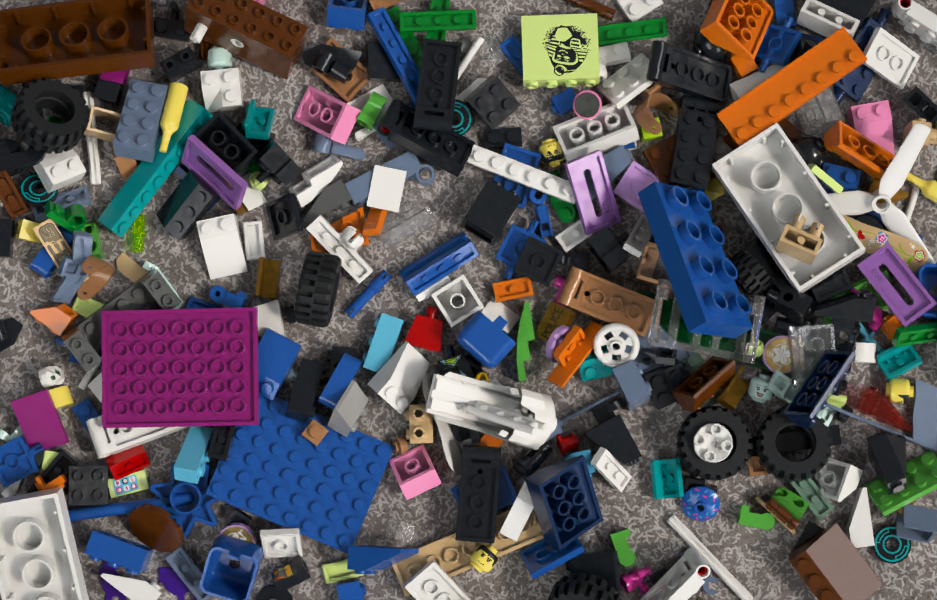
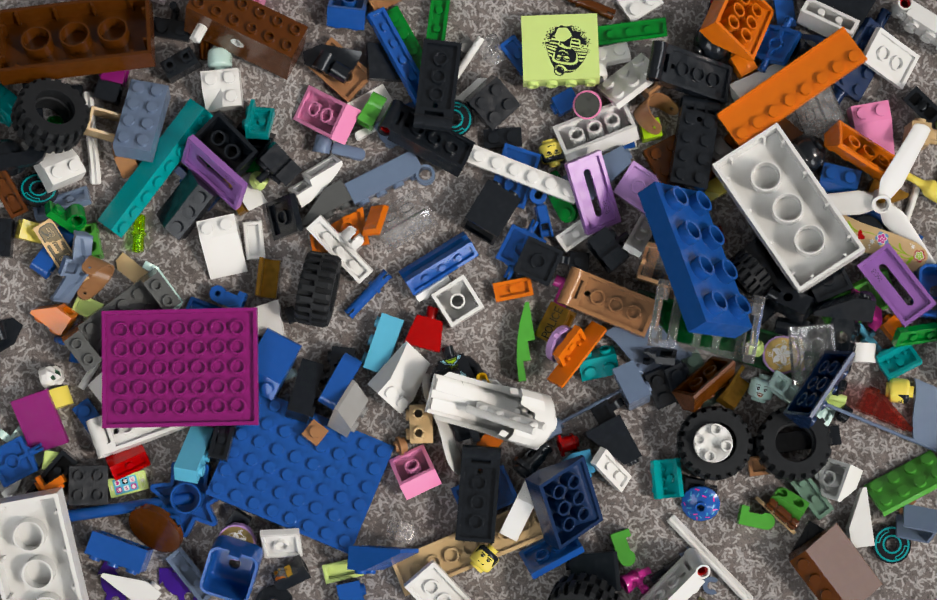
(172, 112): light yellow piece -> none
(386, 188): white sticker -> none
(437, 21): green plate -> none
(486, 340): blue piece -> none
(495, 309): white sticker -> none
(616, 329): white plate -> none
(798, 243): tan brick -> none
(825, 179): yellowish green tile -> none
(889, 460): black slope -> none

